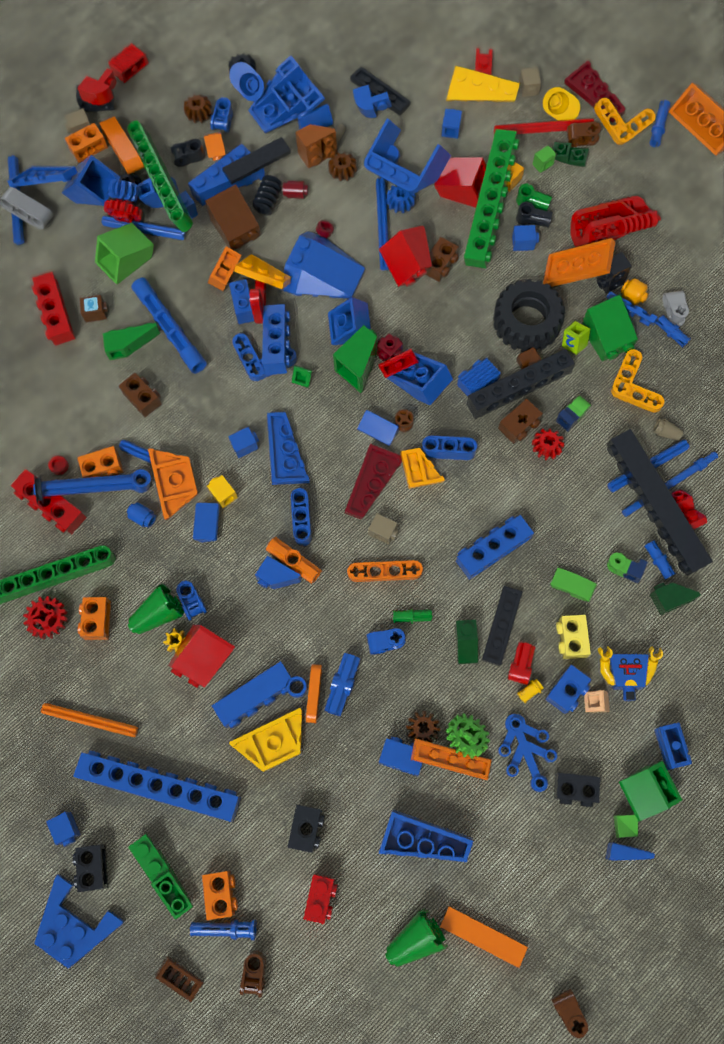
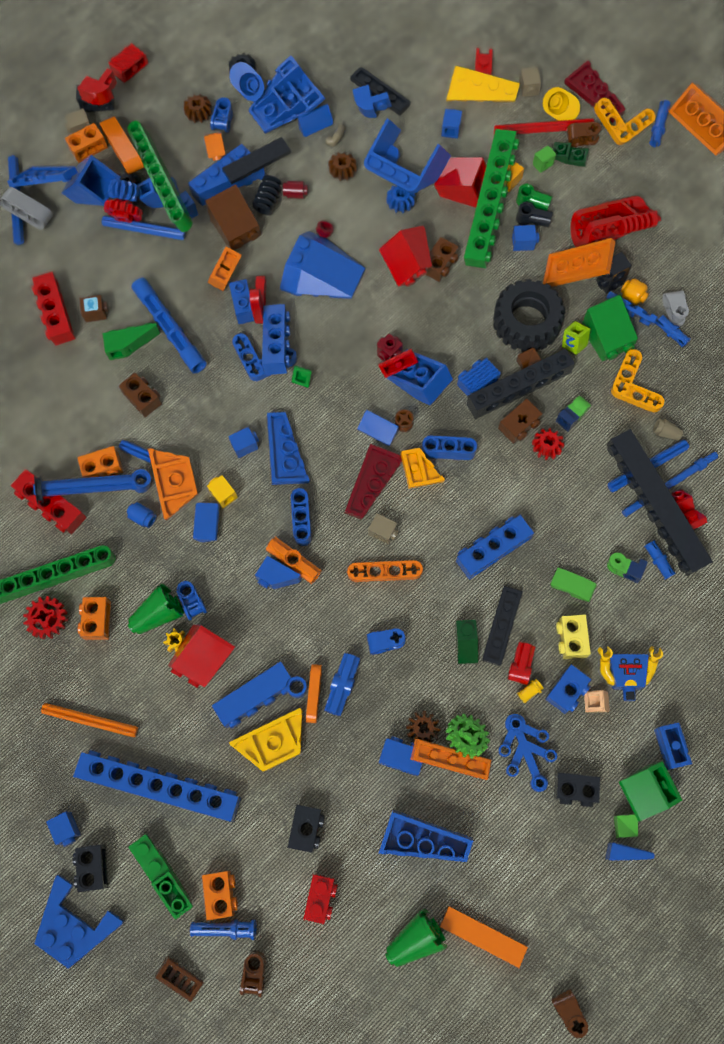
(58, 465): red tile -> none
(122, 251): bright green slope -> none
(189, 152): black piece -> none
(262, 271): light orange wing -> none
(316, 144): dark orange slope -> none
(347, 320): blue slope -> none
(356, 358): green slope -> none
(382, 218): blue axle -> none
(412, 615): green axle -> none
(672, 596): dark green slope -> none

